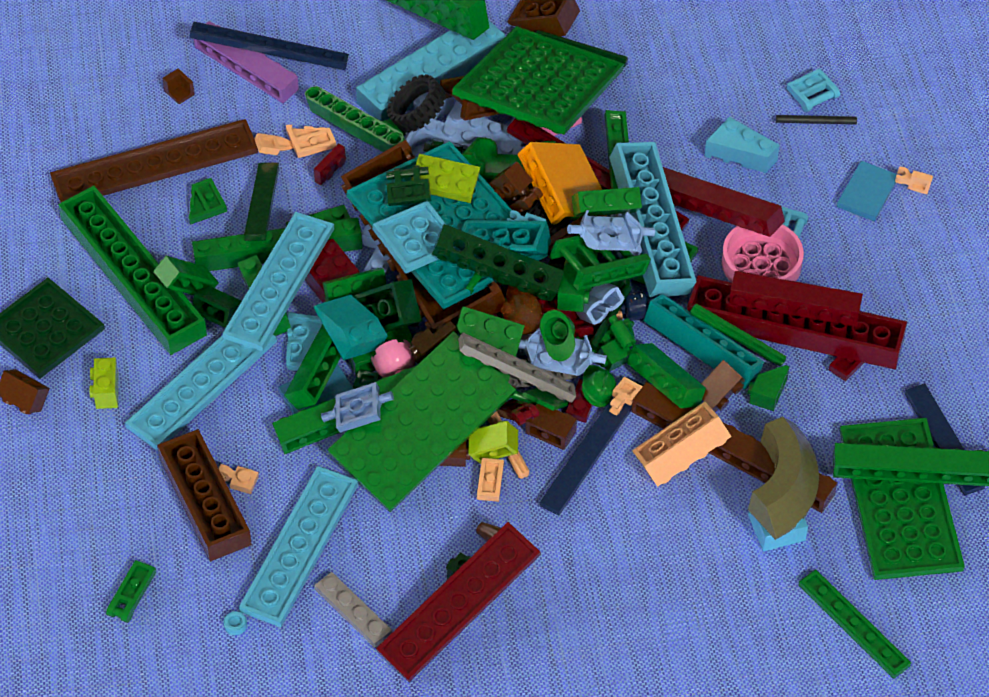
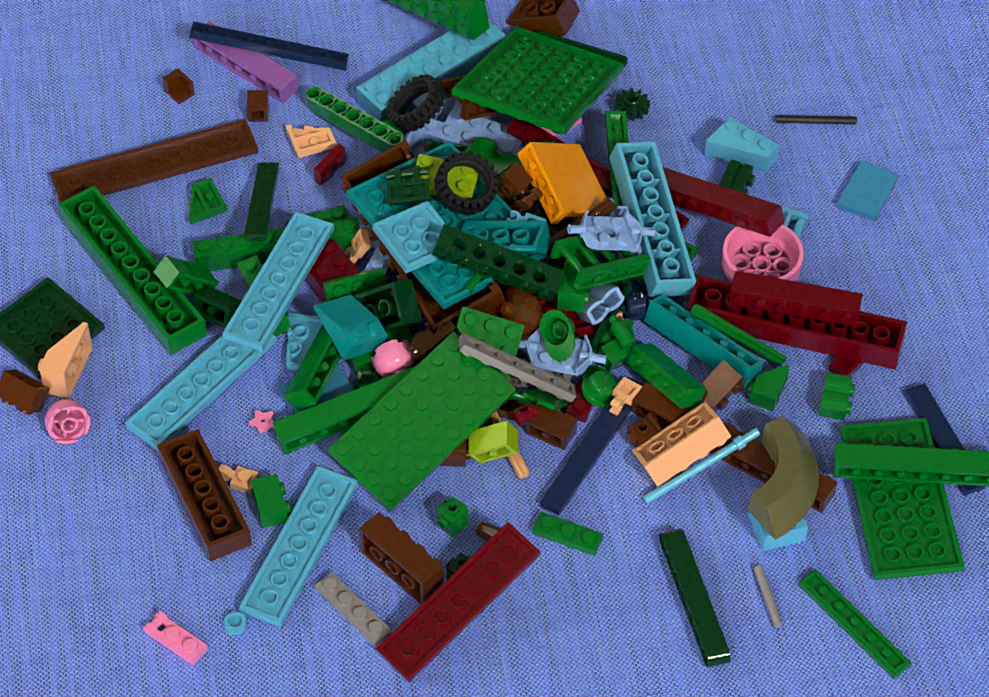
(66, 361): none -> light nougat slope
(67, 421): none -> bright pink cylinder
(105, 383): lime brick -> none
(131, 591): green plate -> none
(175, 638): none -> bright pink plate
(257, 105): none -> reddish brown brick
(262, 426): none -> bright pink plate
(269, 500): none -> green brick
(272, 144): light nougat plate -> none
(357, 407): medium blue plate -> none
(360, 244): none -> light nougat plate
(400, 557): none -> reddish brown brick
(452, 516): none -> green brick
(478, 165): none -> black tyre
(490, 479): light nougat plate -> none
(567, 533): none -> green plate
(606, 201): green brick -> none
(632, 103): none -> dark green gear
(642, 430): none -> reddish brown brick
(694, 598): none -> dark green beam
(737, 444): none -> medium azure bar
(738, 177): none -> dark green brick
(768, 597): none -> light grey bar
(811, 84): medium azure plate -> none
(836, 395): none -> green brick
(916, 181): light nougat plate -> none

